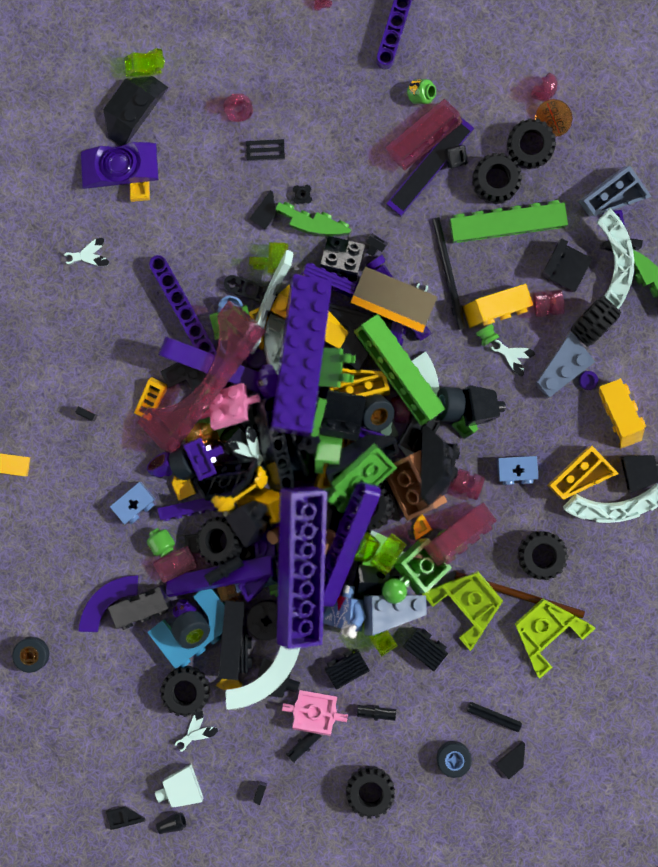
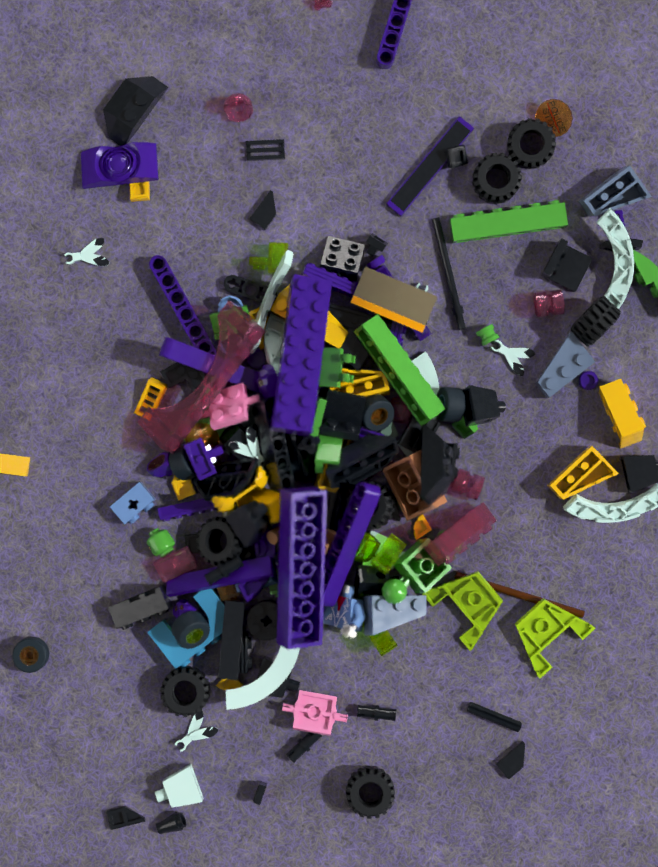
(86, 414): black tile -> none
(104, 598): dark purple tile -> none
(144, 63): clear neon green brick -> none
(302, 199): black plate -> none
(321, 224): bright green slope -> none
(347, 668): black brick -> none
(369, 468): bright green tile -> none
(421, 91): bright green head -> none
(424, 134): clear pink brick -> none
(425, 649): black brick -> none
(454, 766): black wheel -> none
(497, 306): yellow wedge -> none
(506, 465): medium blue brick -> none
(547, 90): clear pink hair -> none
(559, 558): black tyre -> none

